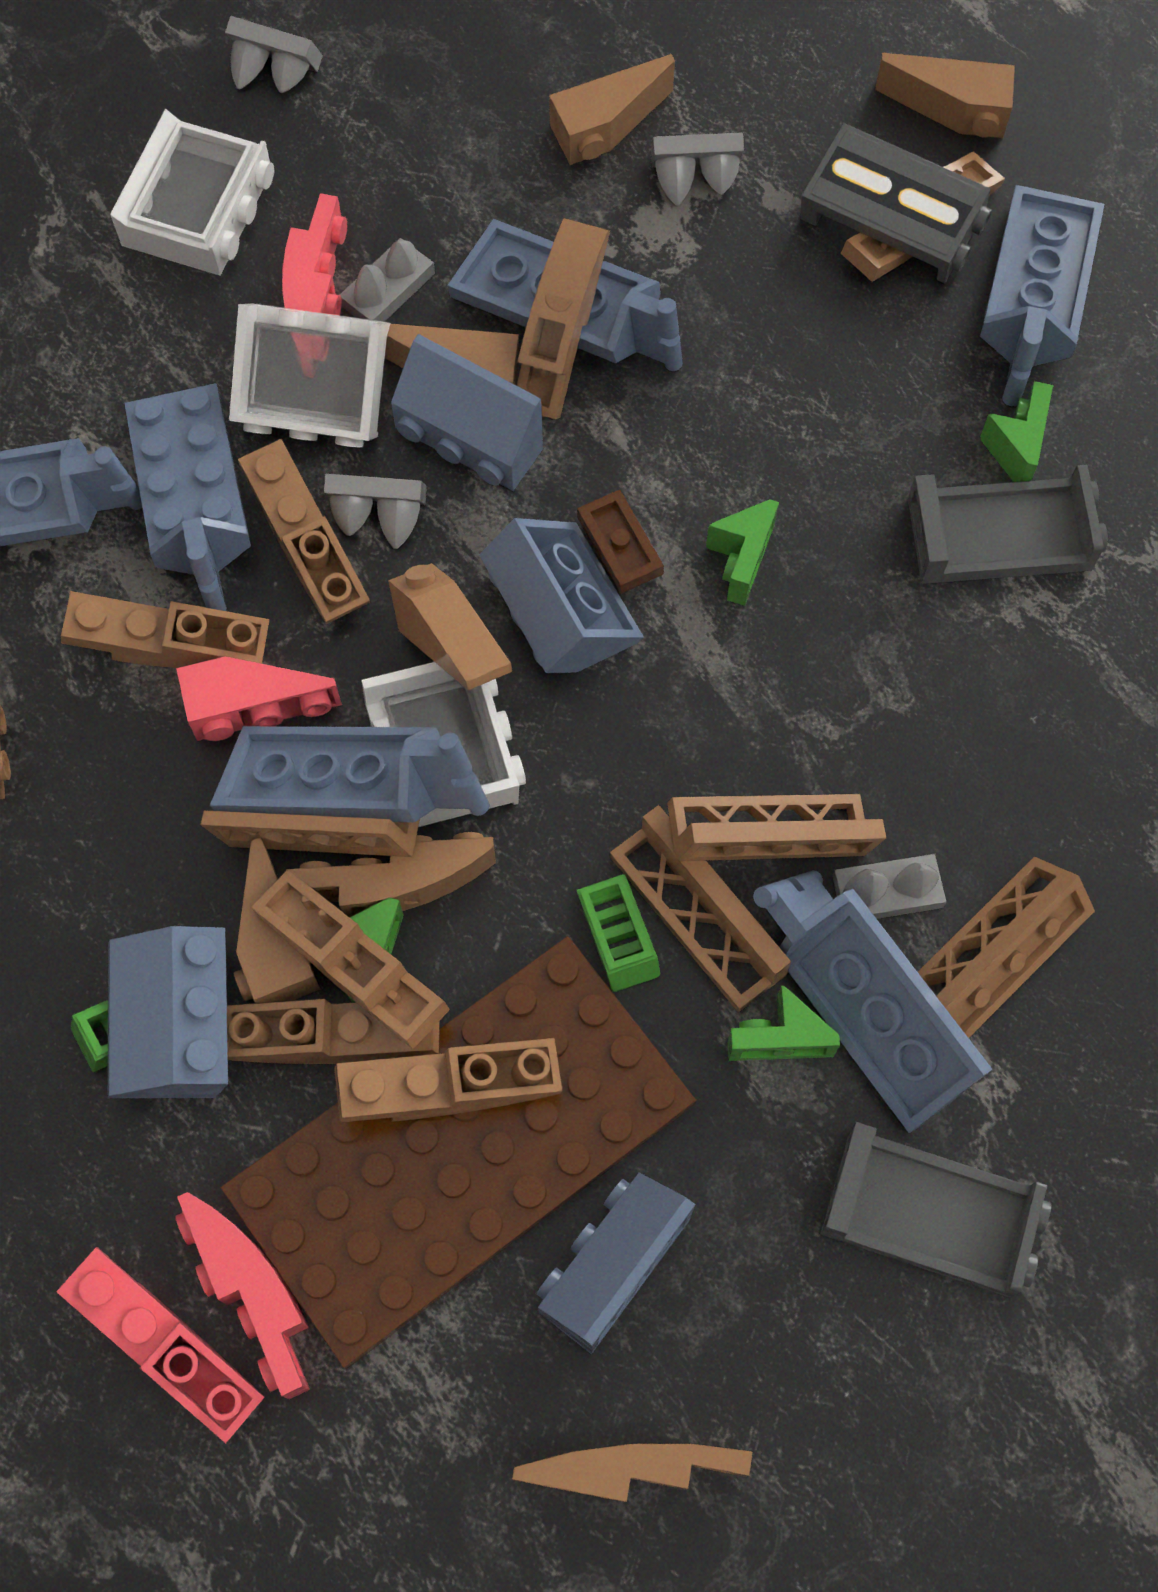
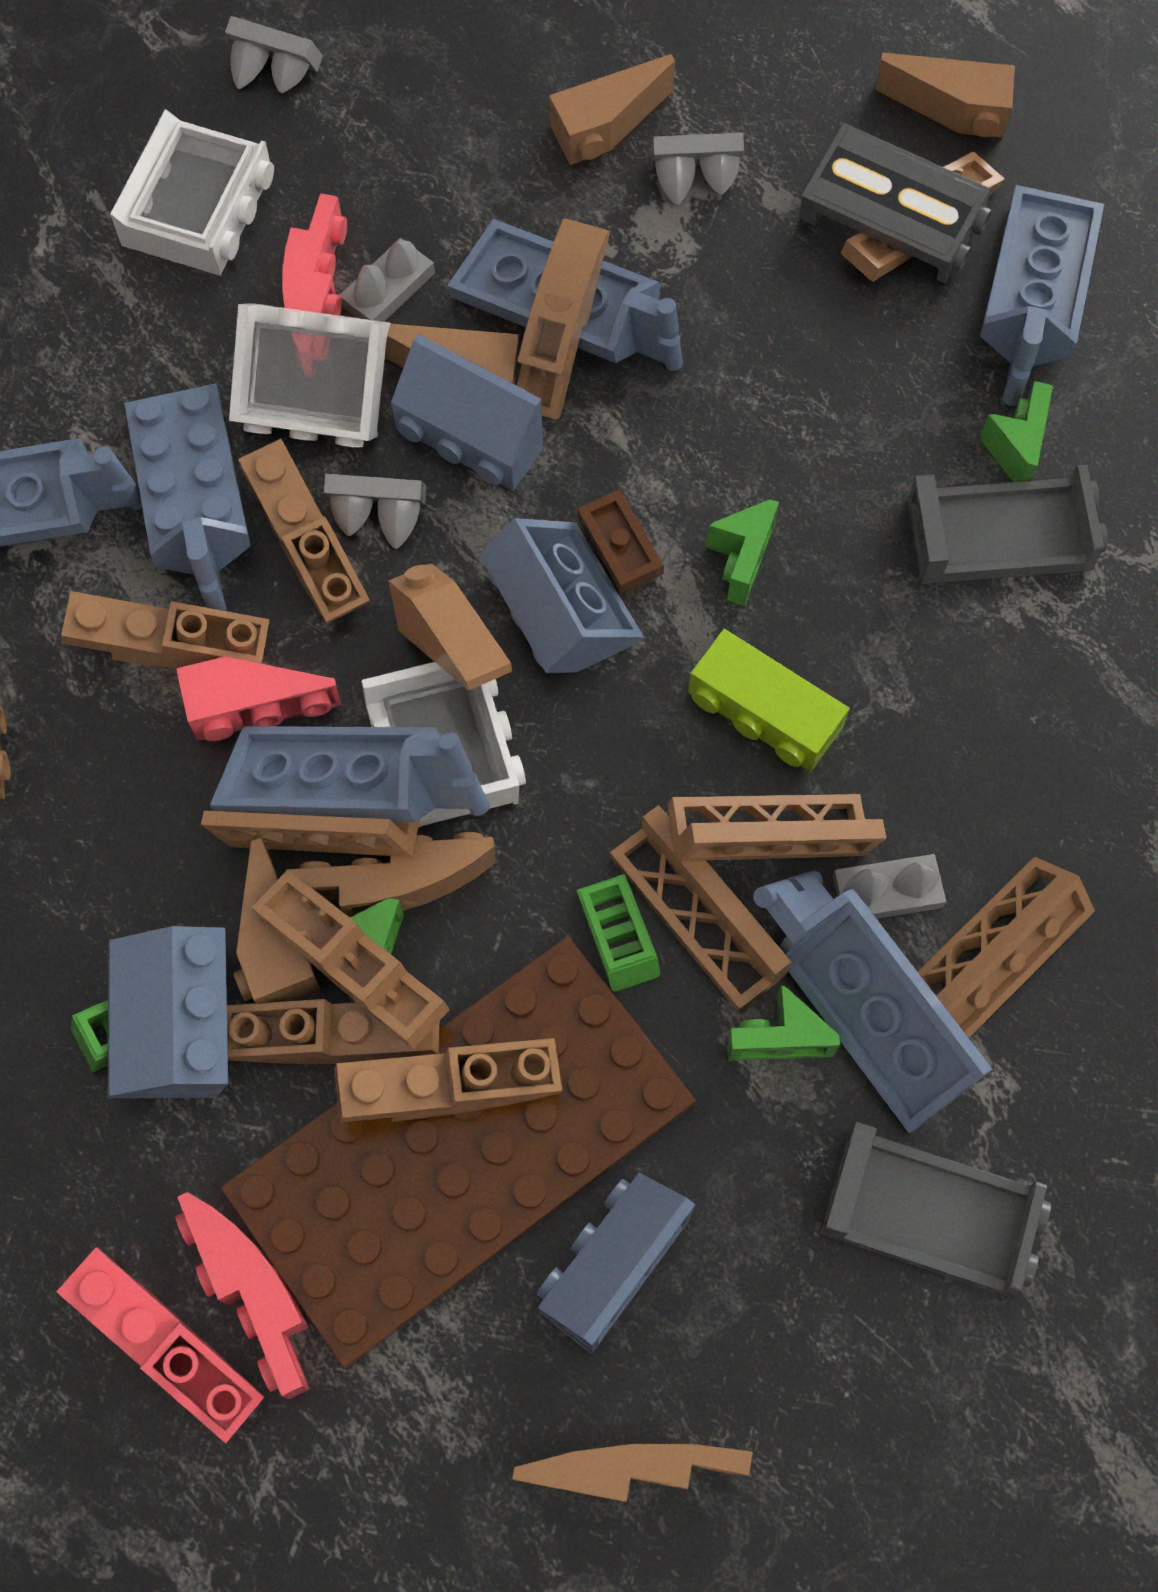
(767, 701): none -> lime brick

